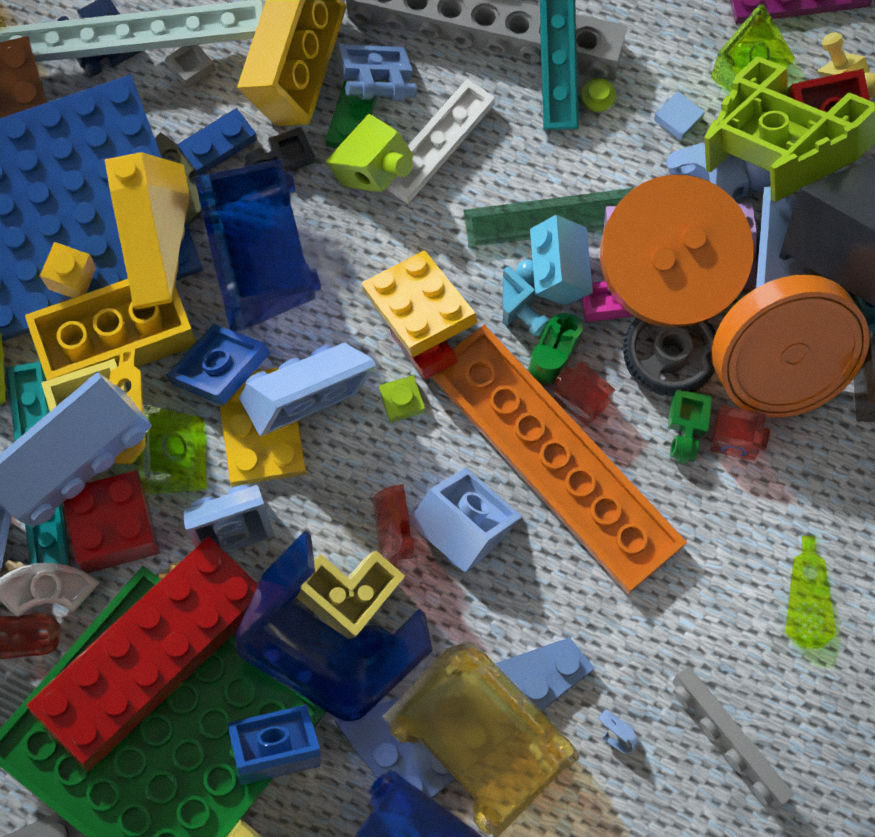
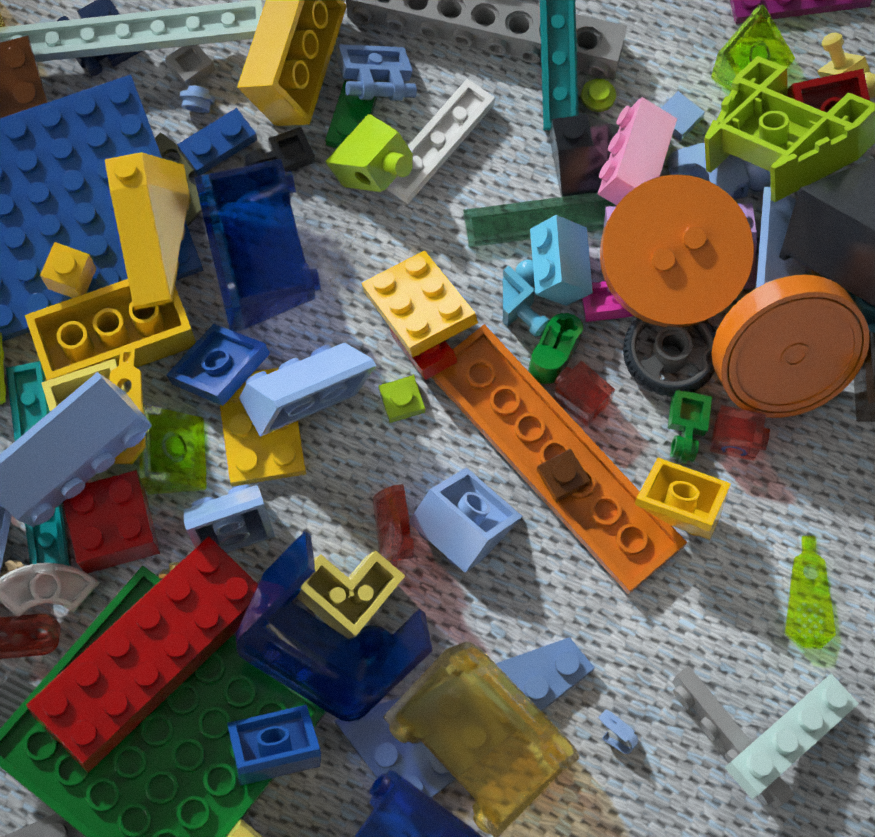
(197, 99): none -> light blue plate
(563, 475): none -> reddish brown plate
(580, 152): none -> black slope
(636, 149): none -> bright pink brick
(683, 498): none -> yellow slope
(791, 736): none -> light aqua plate

